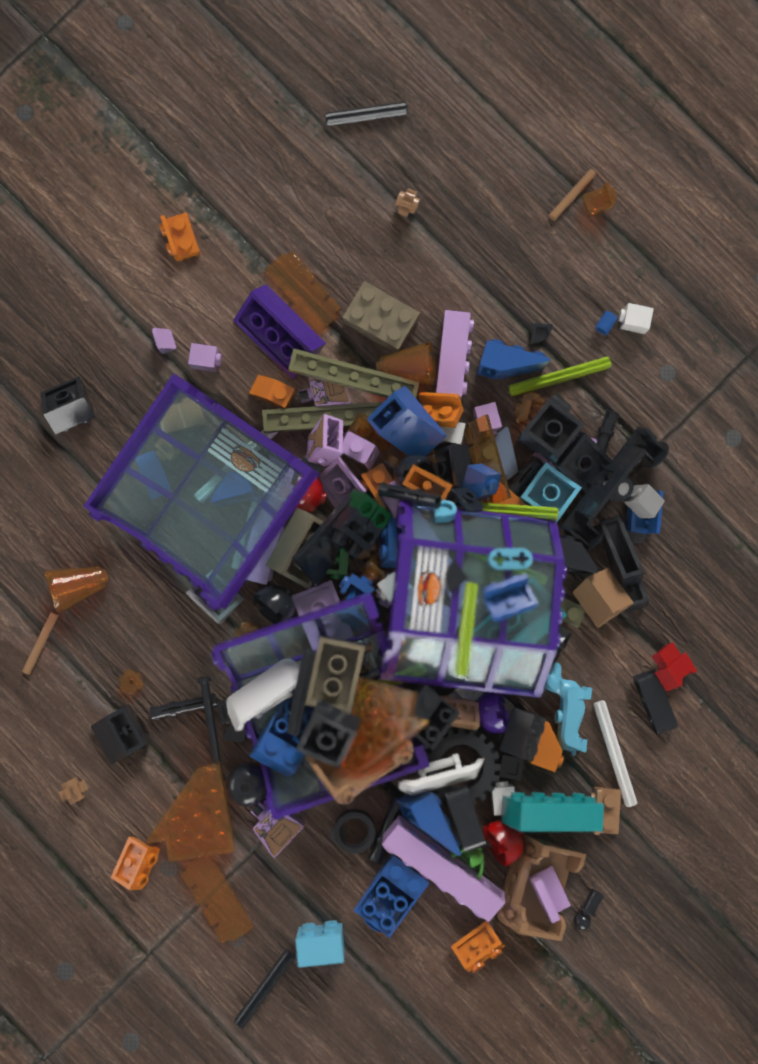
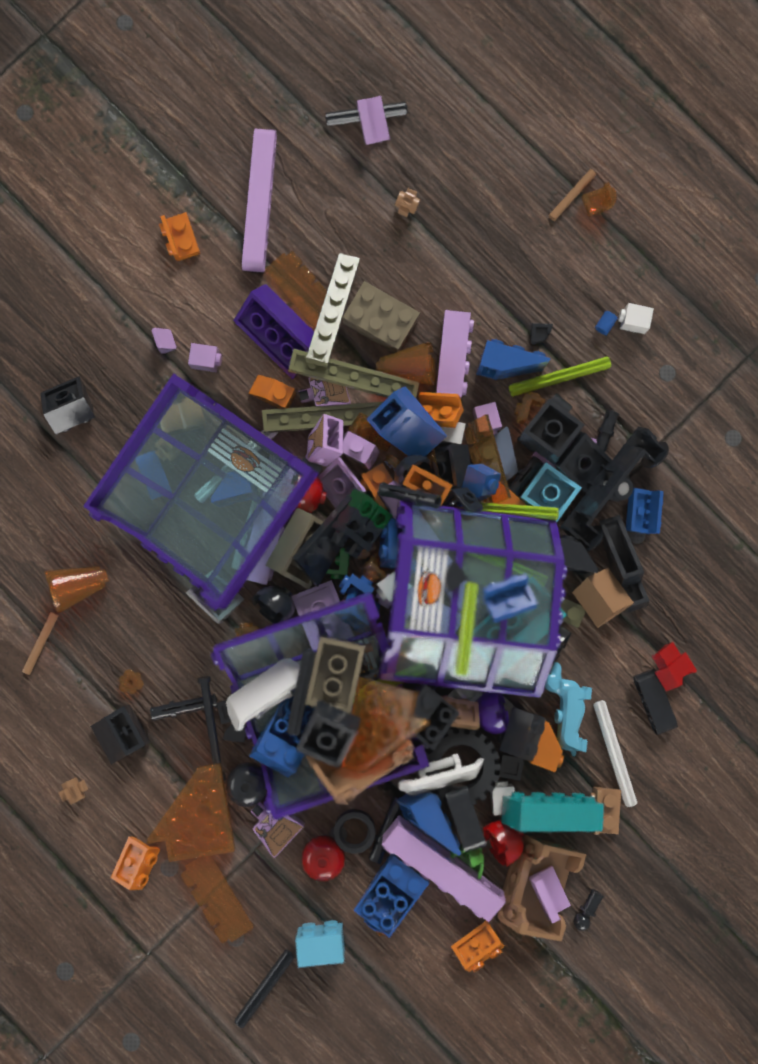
(259, 200): none -> lavender beam
(323, 858): none -> red cylinder
(332, 310): none -> plate
(372, 120): none -> lavender panel
(445, 512): medium azure tile -> none
(509, 553): medium azure beam -> none
(644, 501): light grey brick -> none

